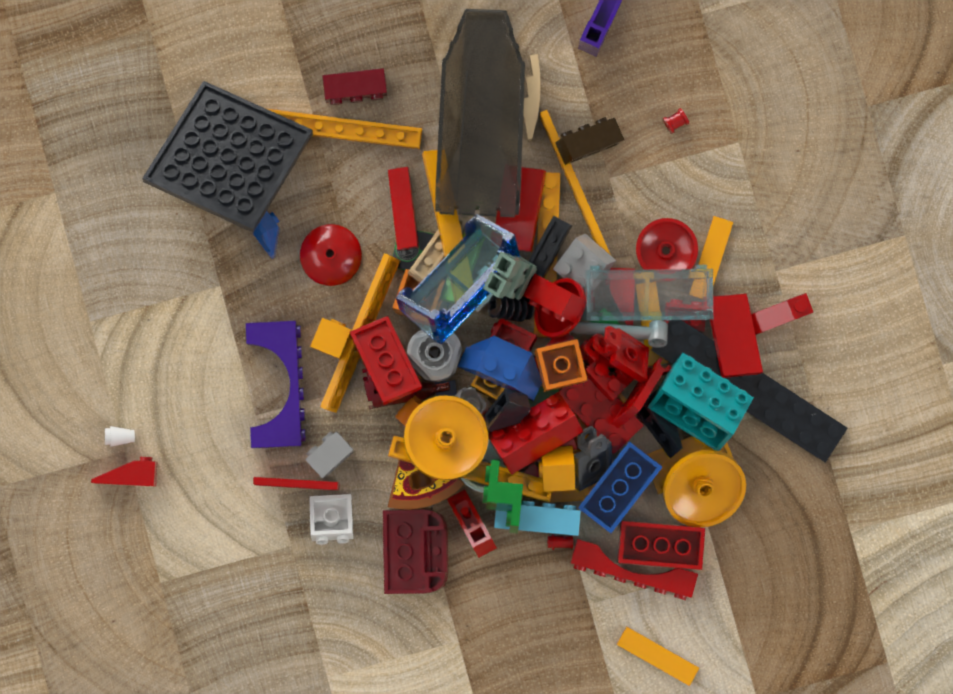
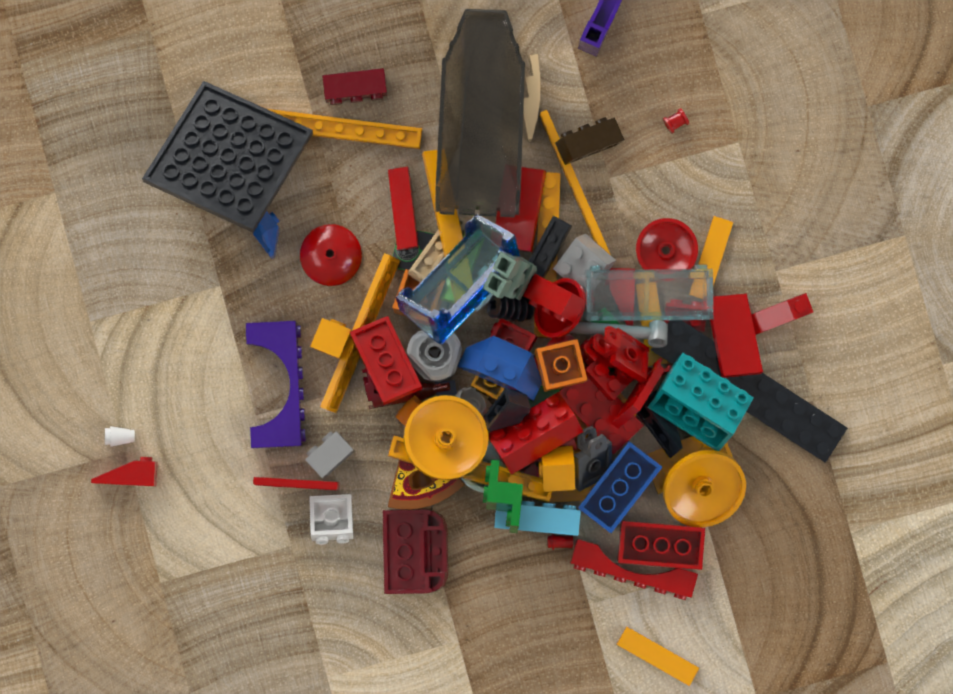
(471, 523): red slope -> none

